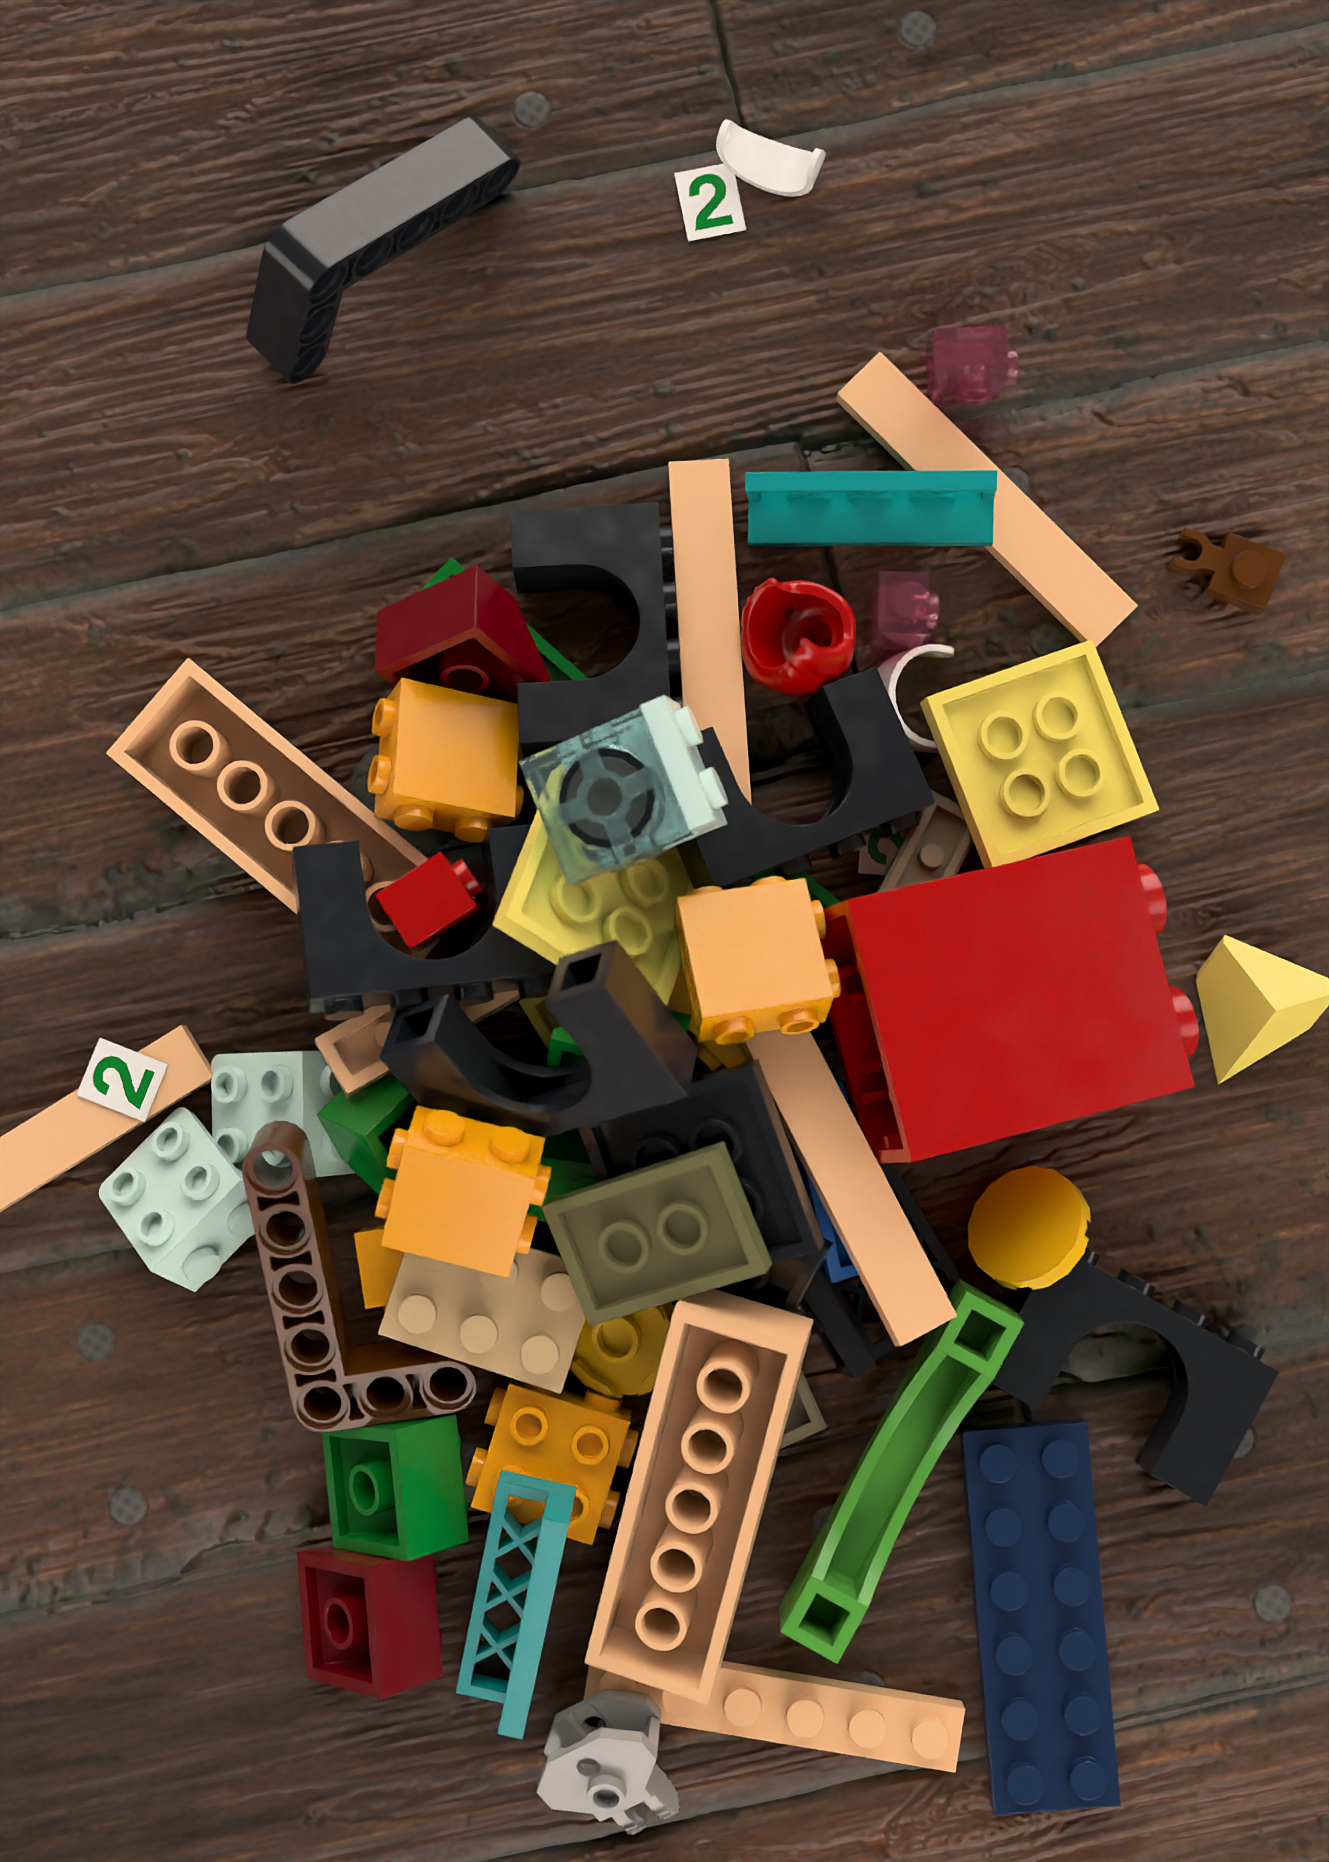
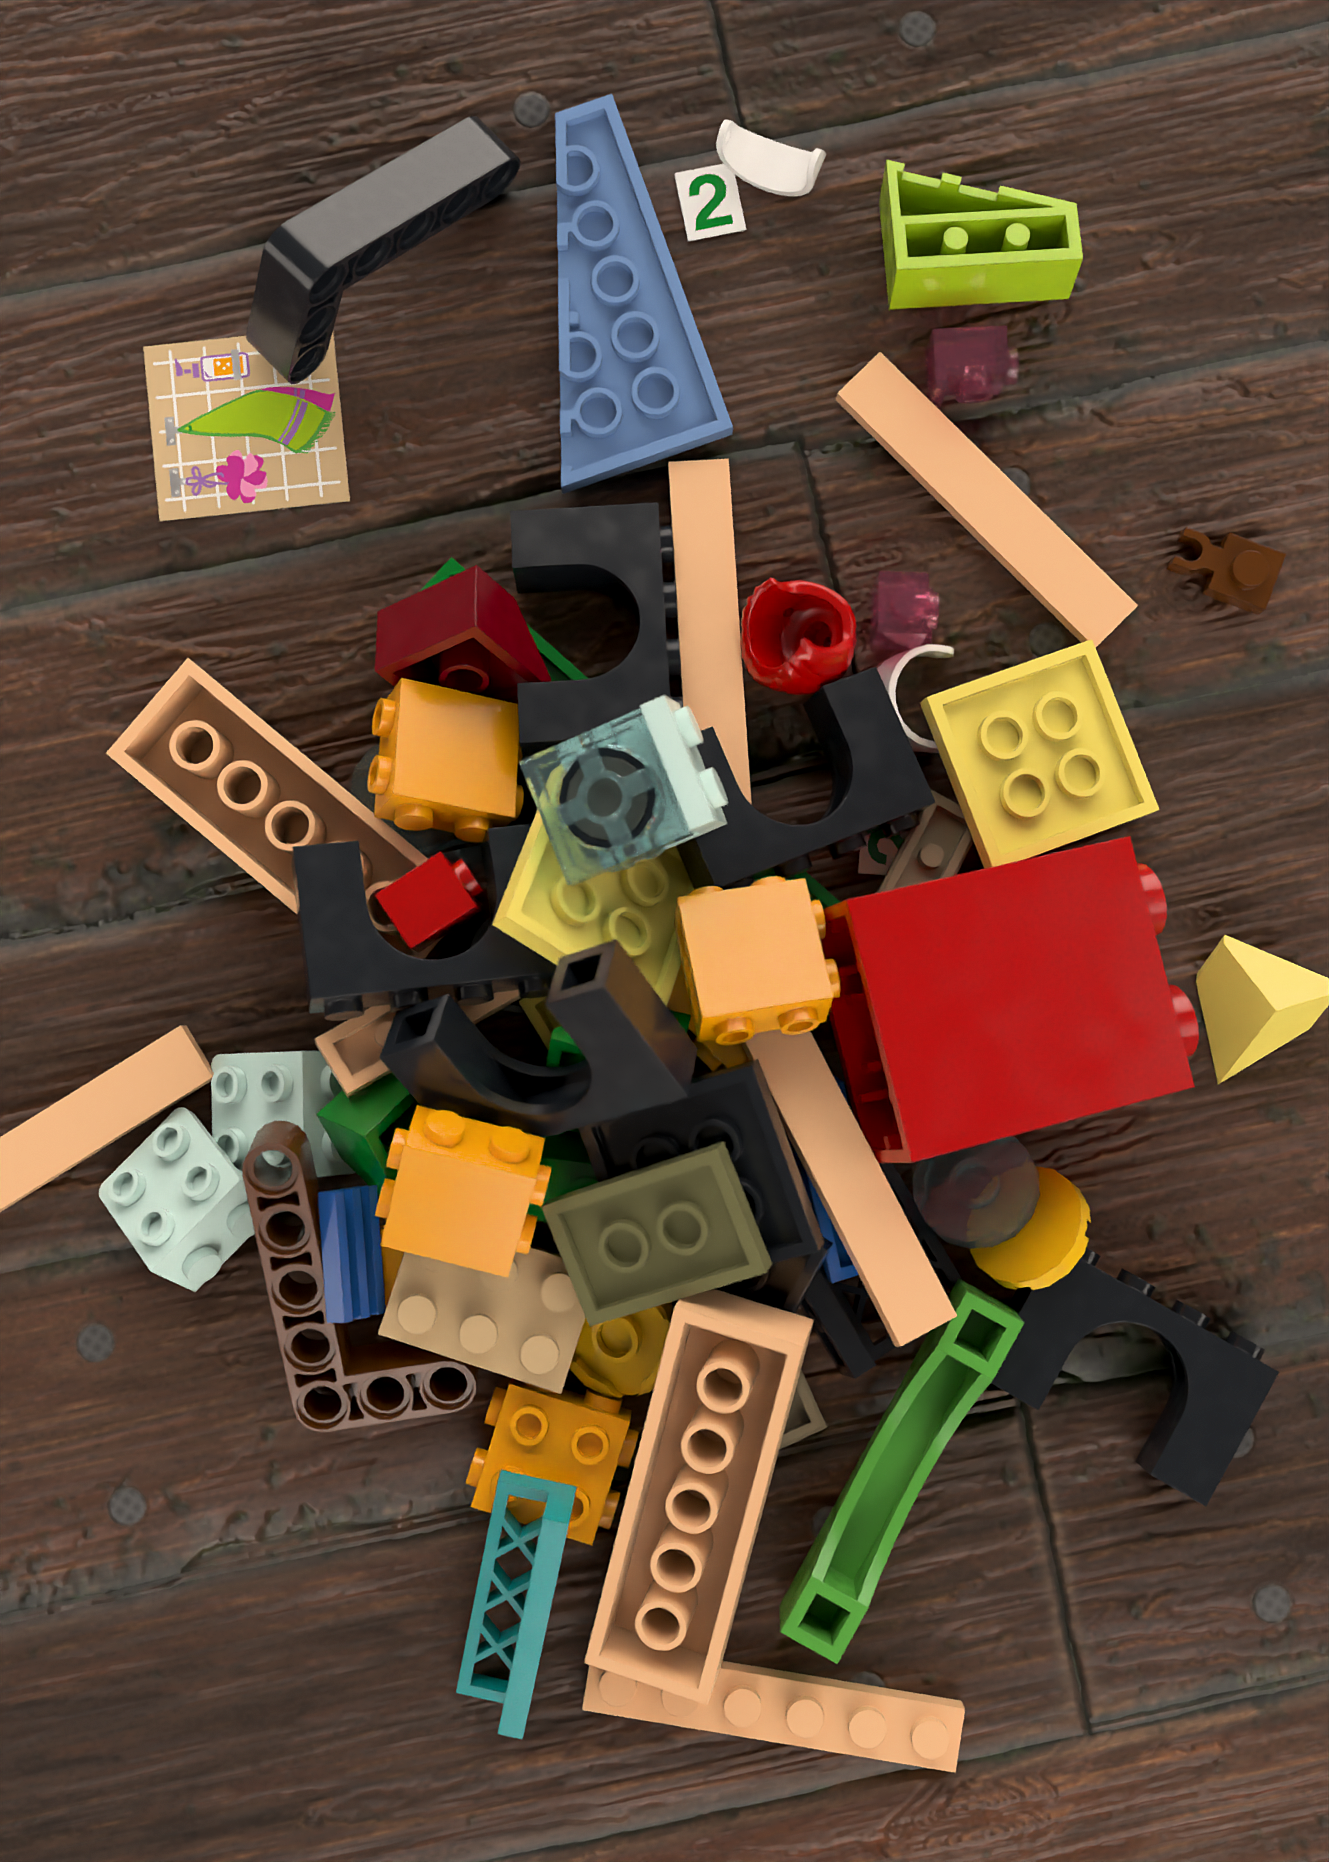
(122, 1079): white sticker -> none
(239, 433): none -> sticker
(351, 1253): none -> blue tile
(369, 1620): dark red slope -> none
(396, 1487): green slope -> none
(610, 1765): light grey hinge -> none
(627, 339): none -> medium blue wing
(871, 508): teal fence -> none
(974, 244): none -> lime wedge
(978, 1192): none -> clear light blue tile
(1039, 1617): dark blue plate -> none

